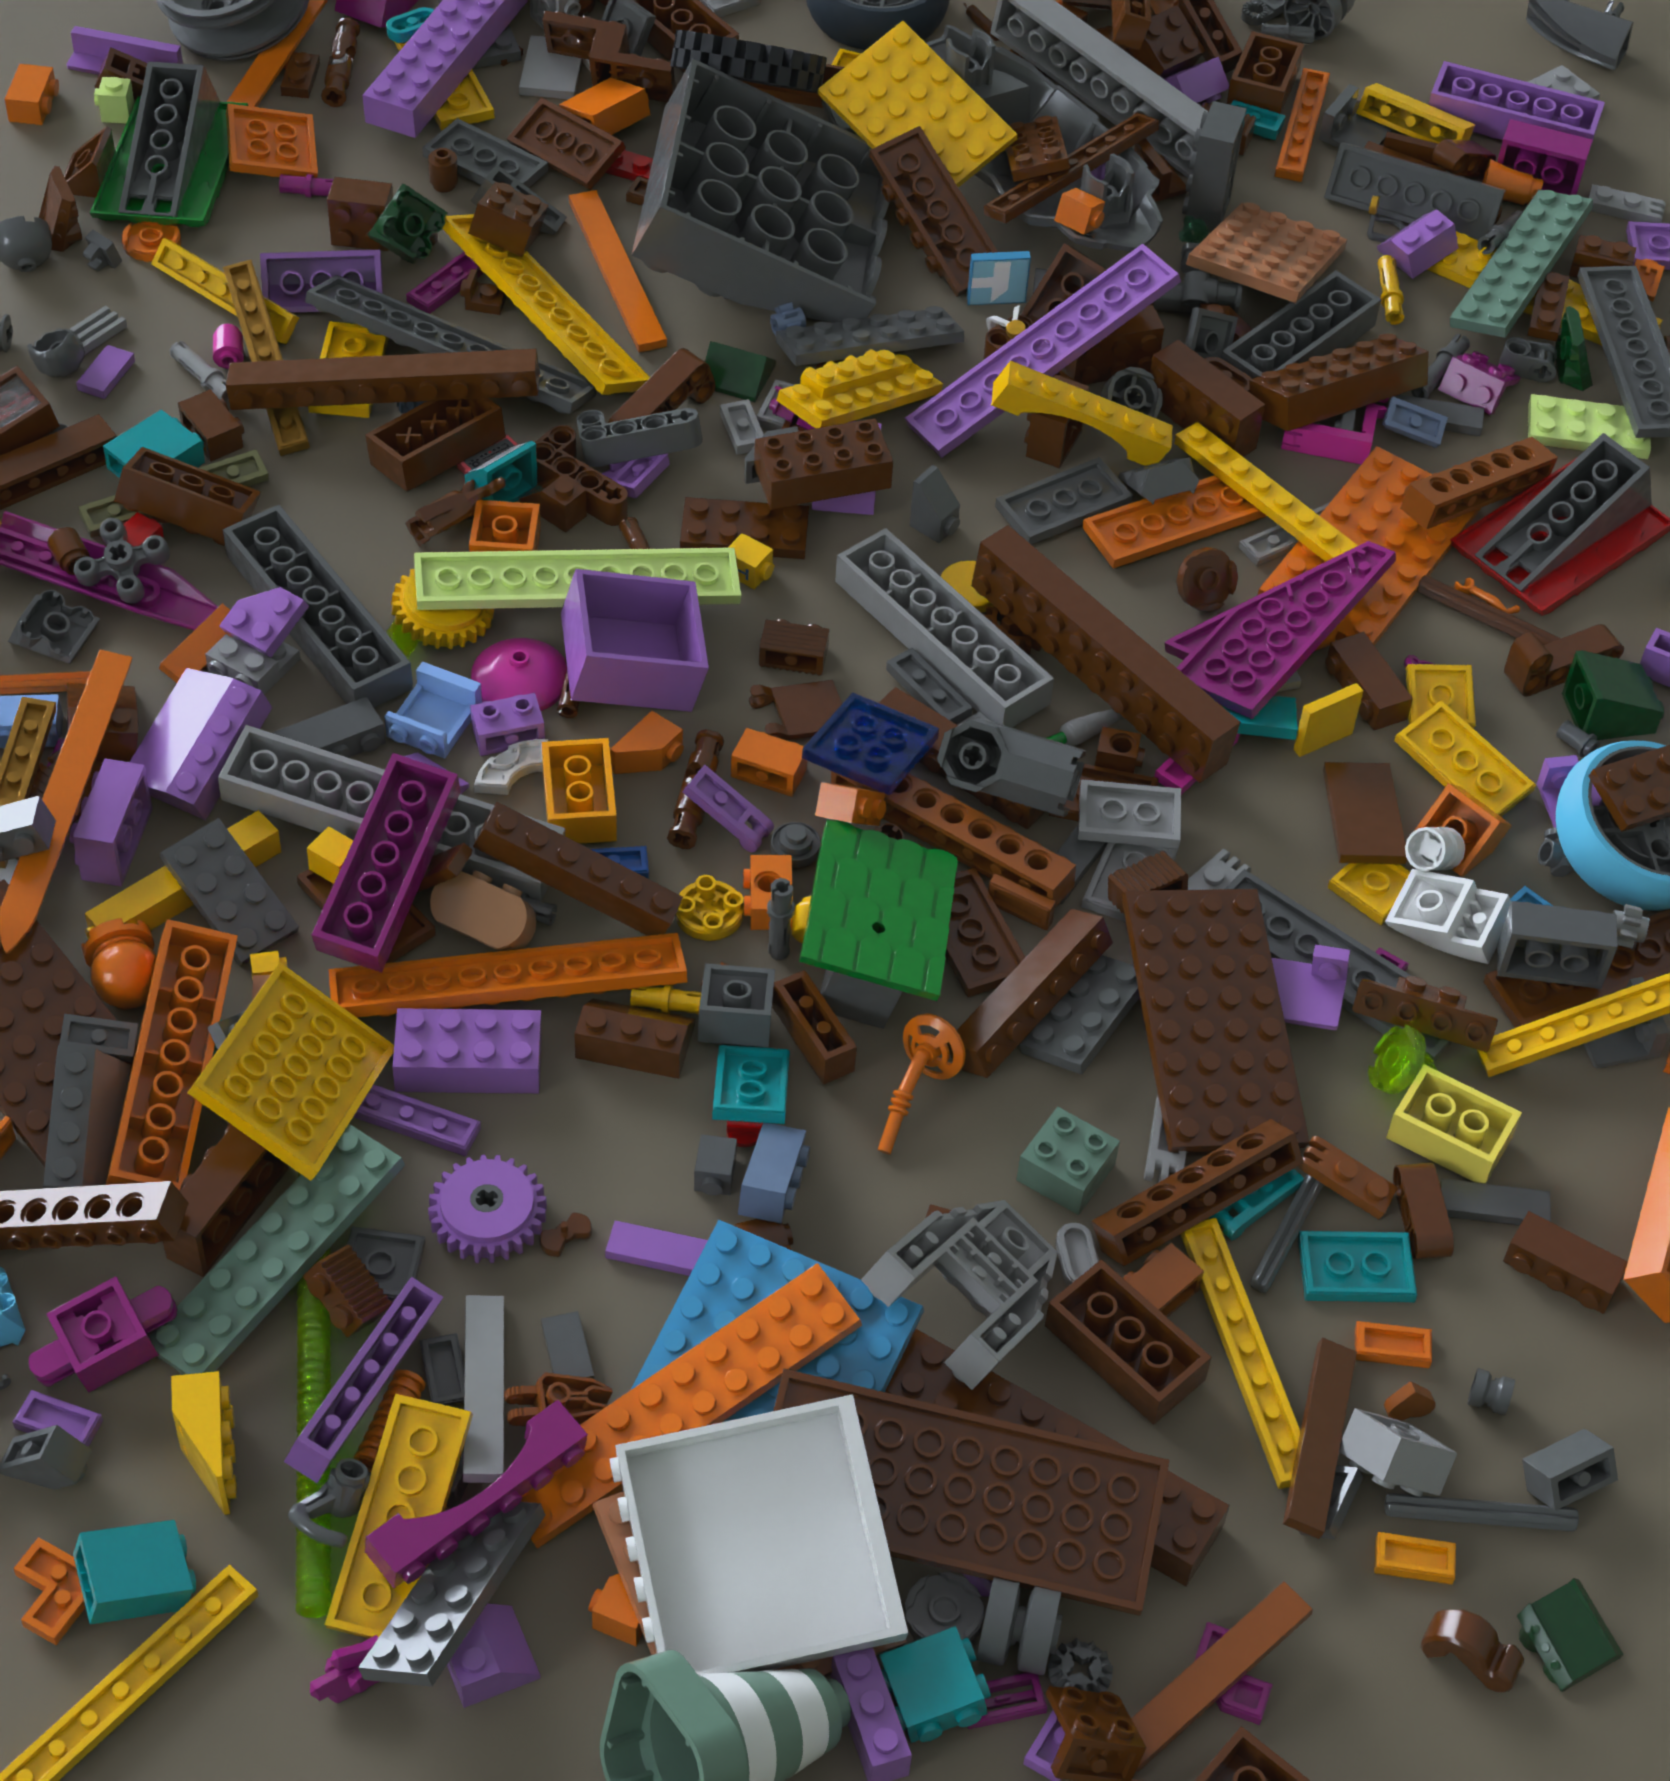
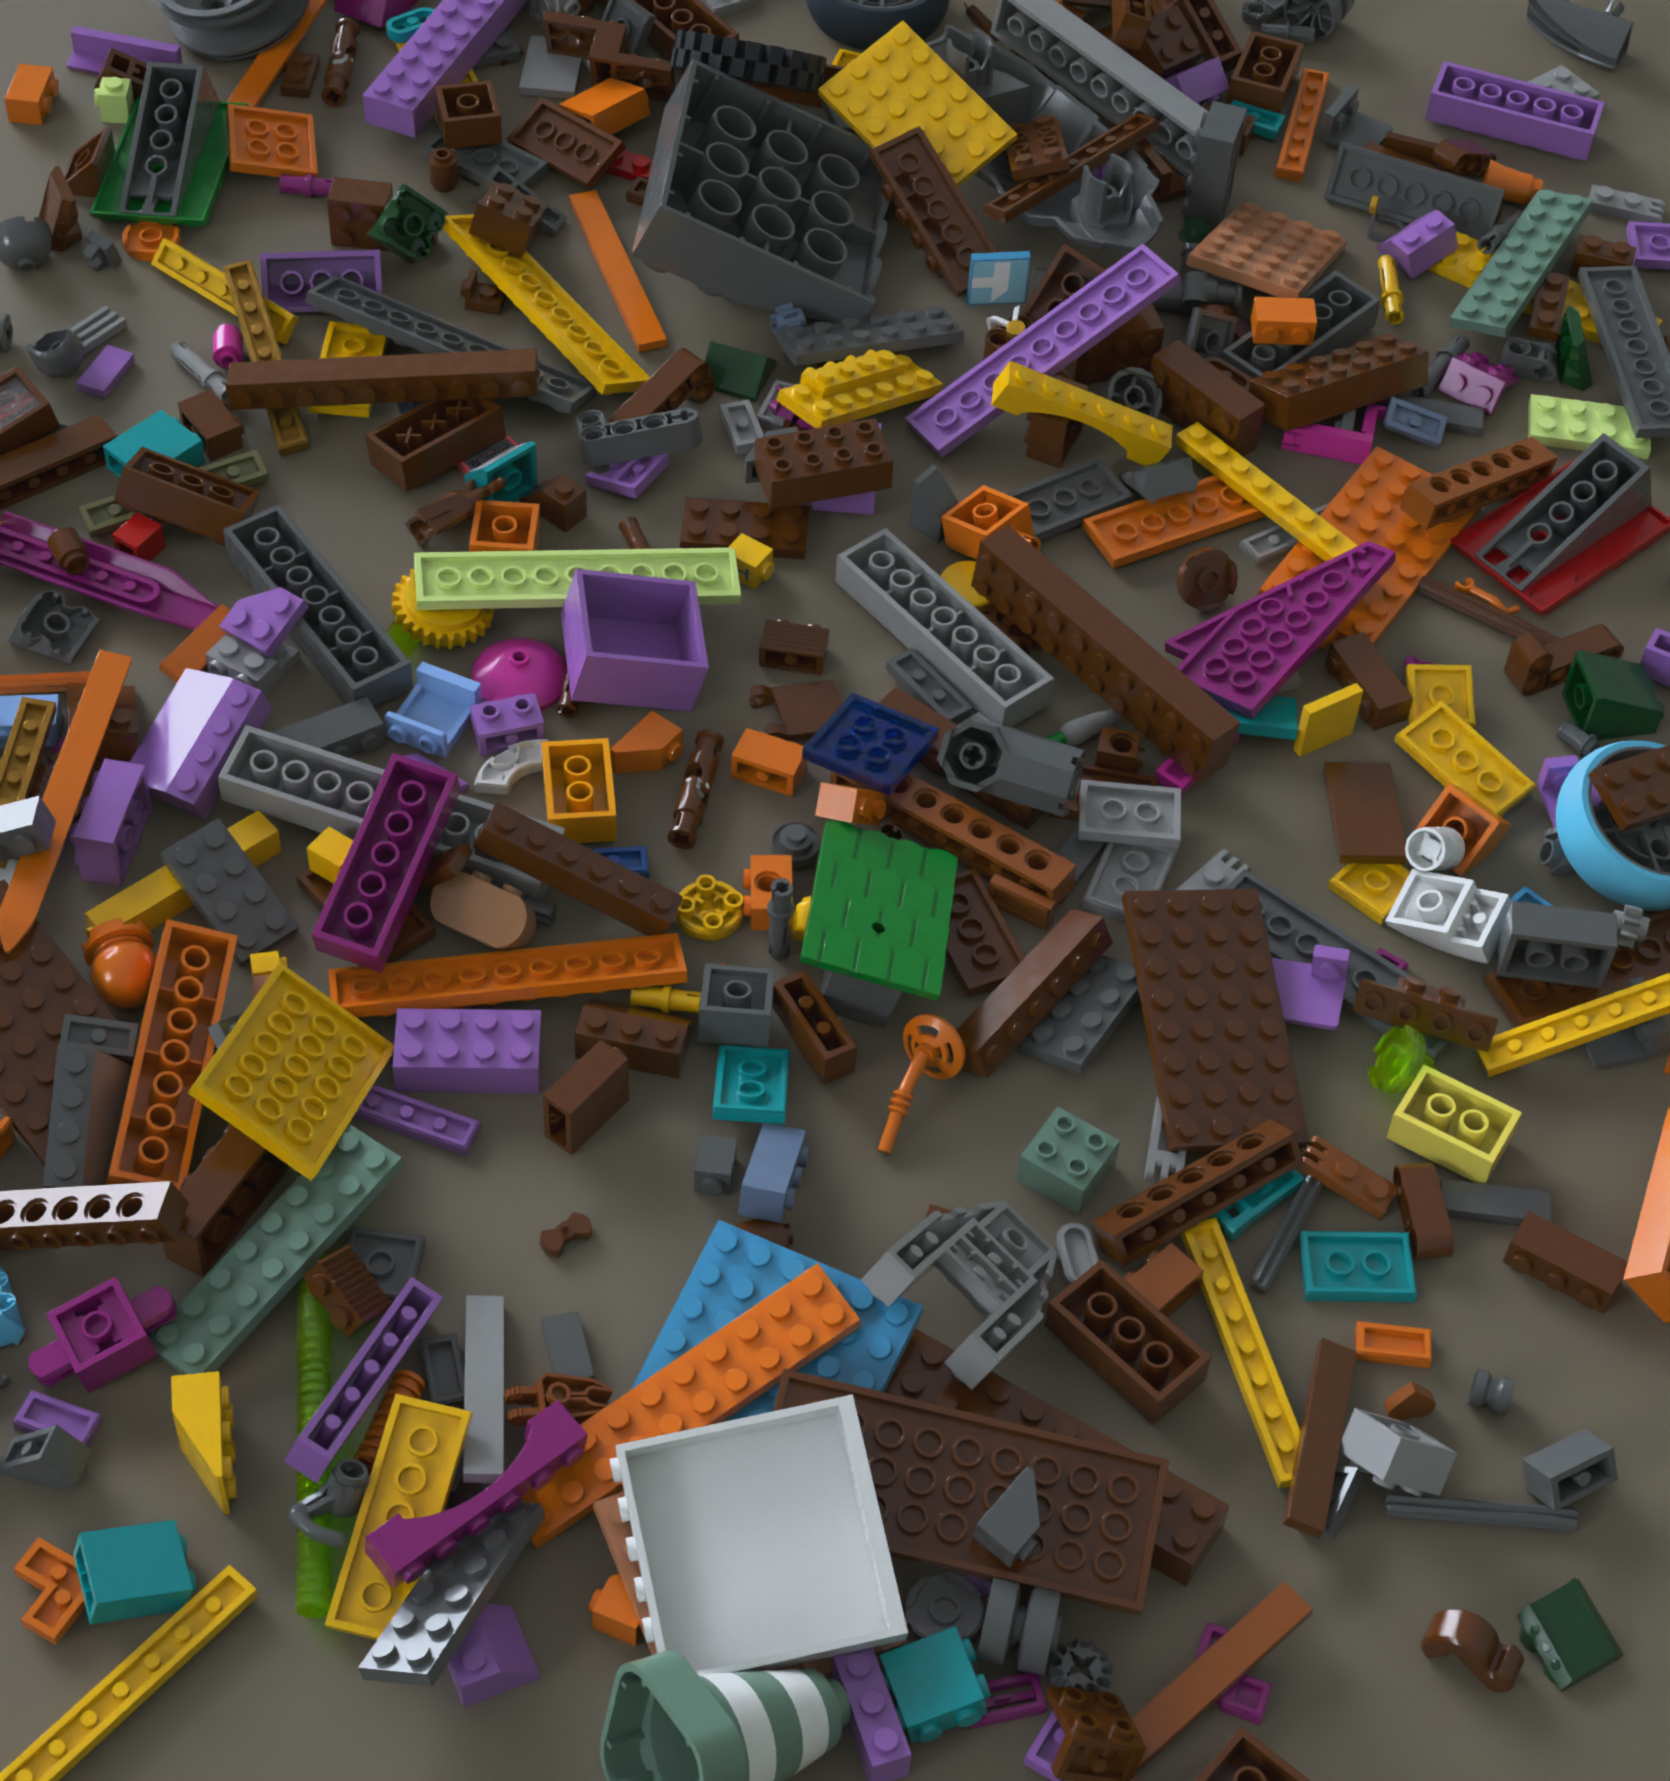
(121, 560): dark grey gear -> none
(343, 1674): magenta rock -> none
(442, 284): magenta tile -> none
(468, 114): none -> reddish brown brick
(487, 1208): medium lavender gear -> none
(557, 456): reddish brown beam -> none
(586, 1097): none -> reddish brown brick
(654, 1248): medium lavender tile -> none
(729, 808): medium lavender plate -> none
(744, 1132): red plate -> none
(983, 515): none -> orange brick
(1012, 1521): none -> dark grey slope
(1080, 211): orange brick -> none
(1147, 875): reddish brown brick -> none
(1283, 321): none -> orange brick
(1411, 115): yellow brick -> none
(1415, 1558): light orange tile -> none
(1546, 155): magenta brick -> none
(1650, 274): orange bracket -> none

